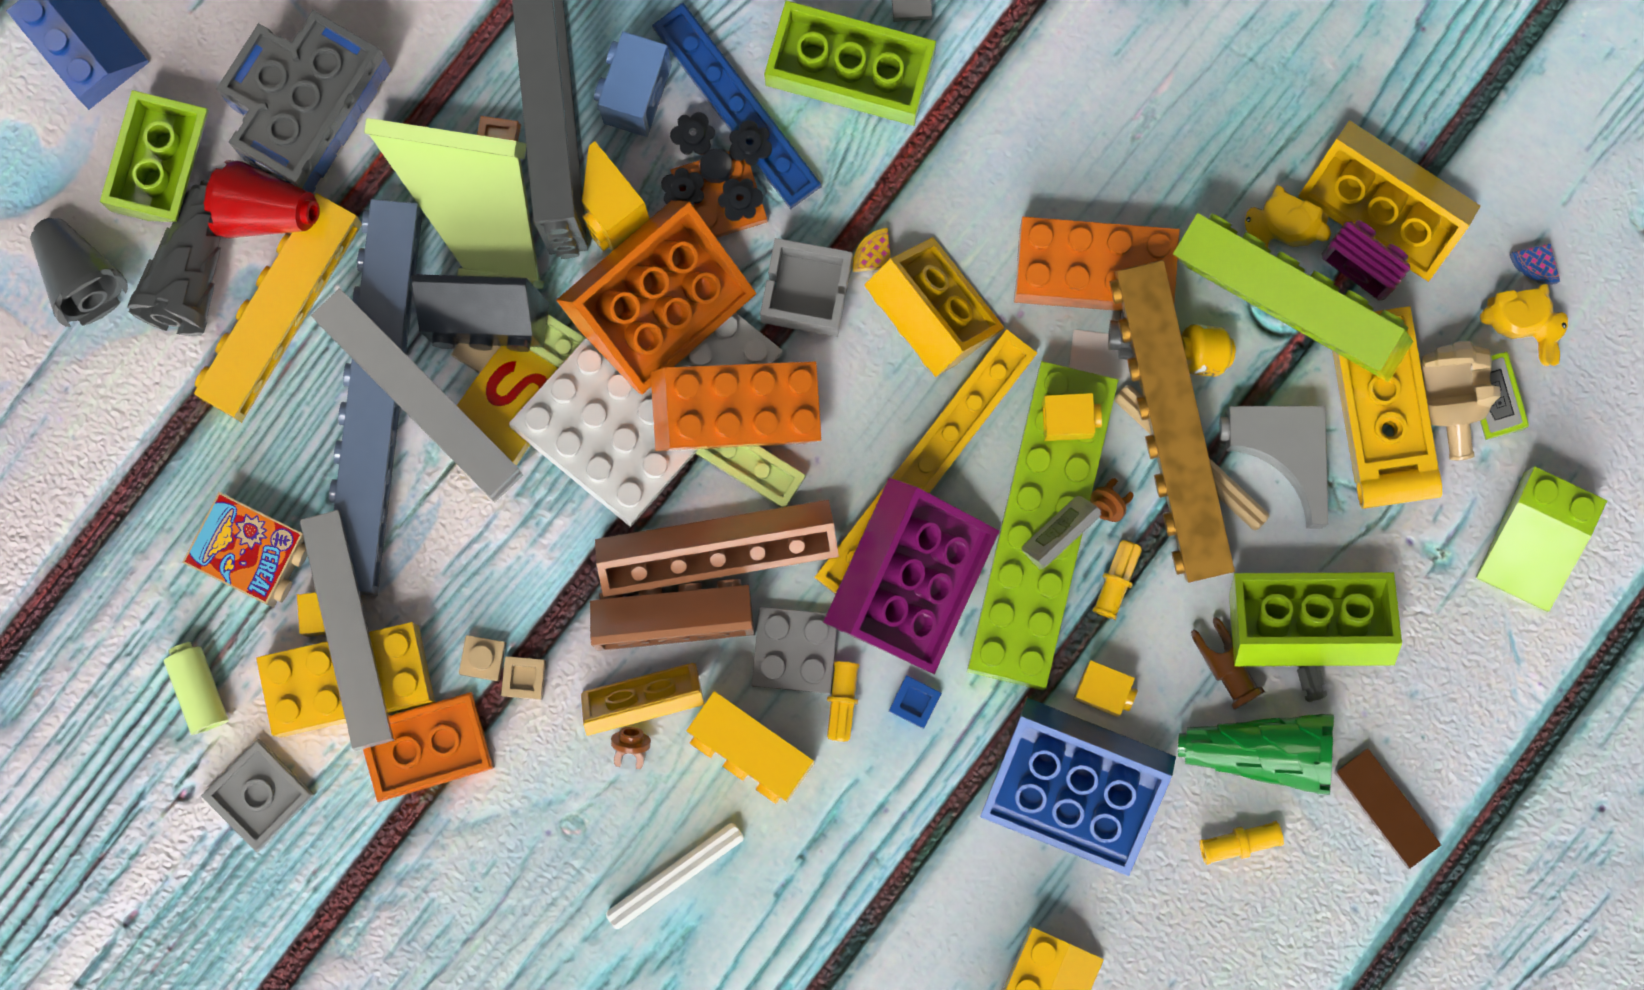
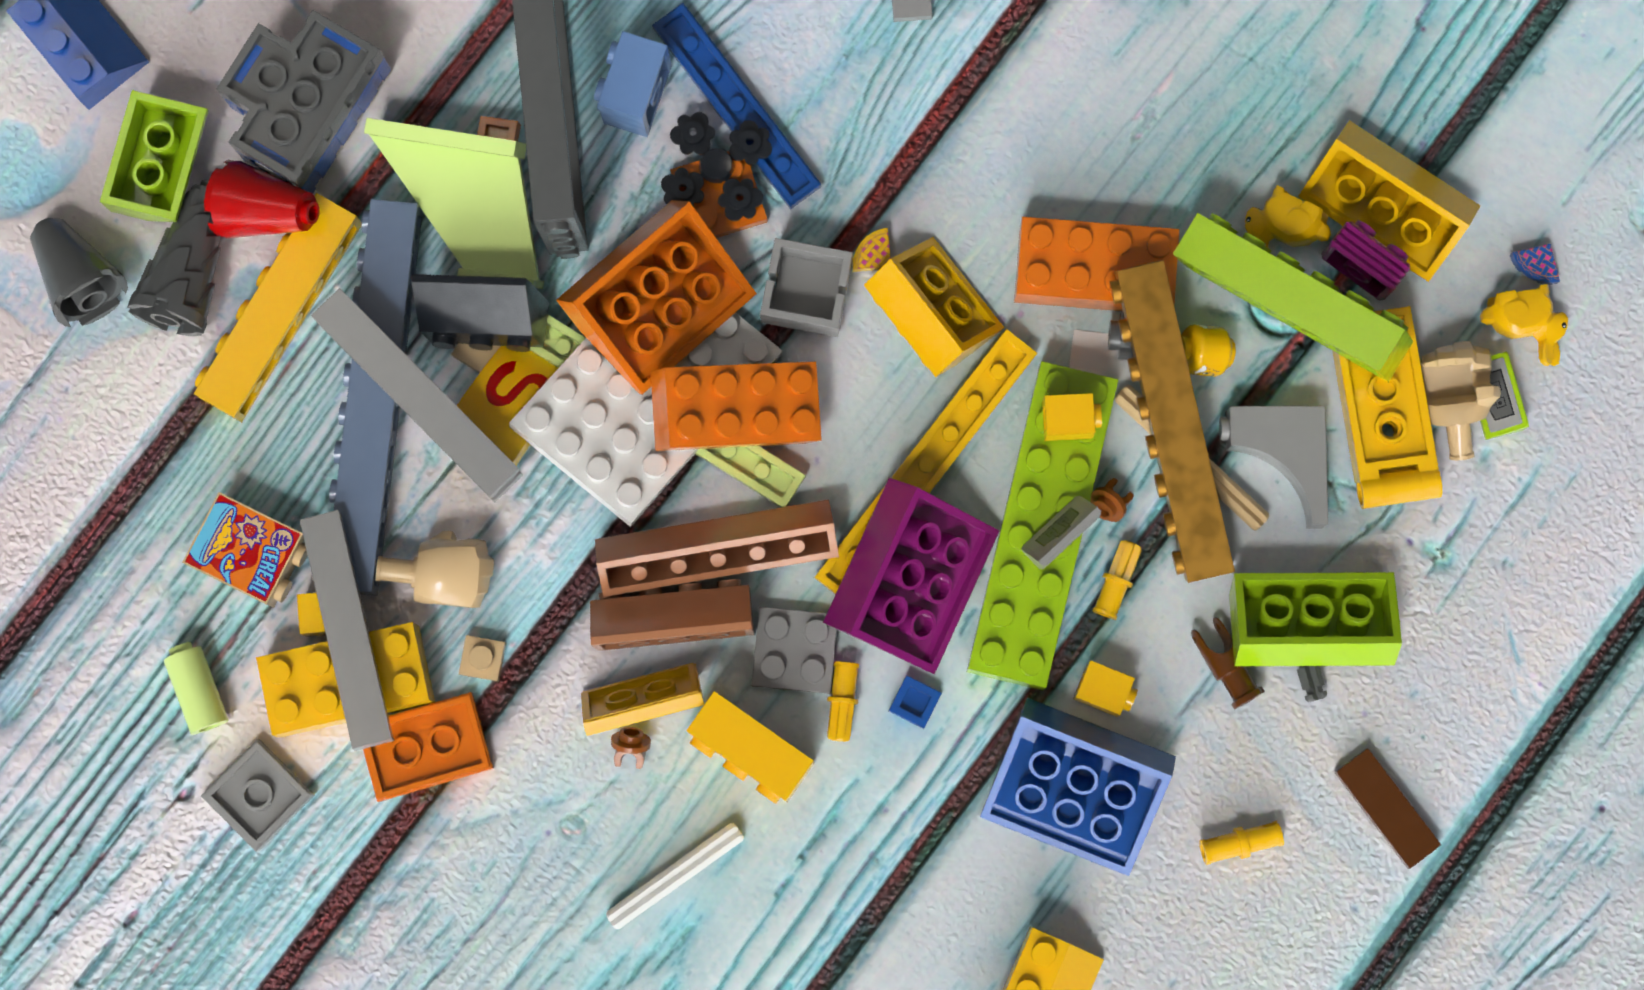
(444, 572): none -> tan piece
(523, 678): tan tile -> none
(610, 202): yellow slope -> none
(849, 63): lime brick -> none
(1267, 750): green cone -> none
(1540, 538): slope -> none

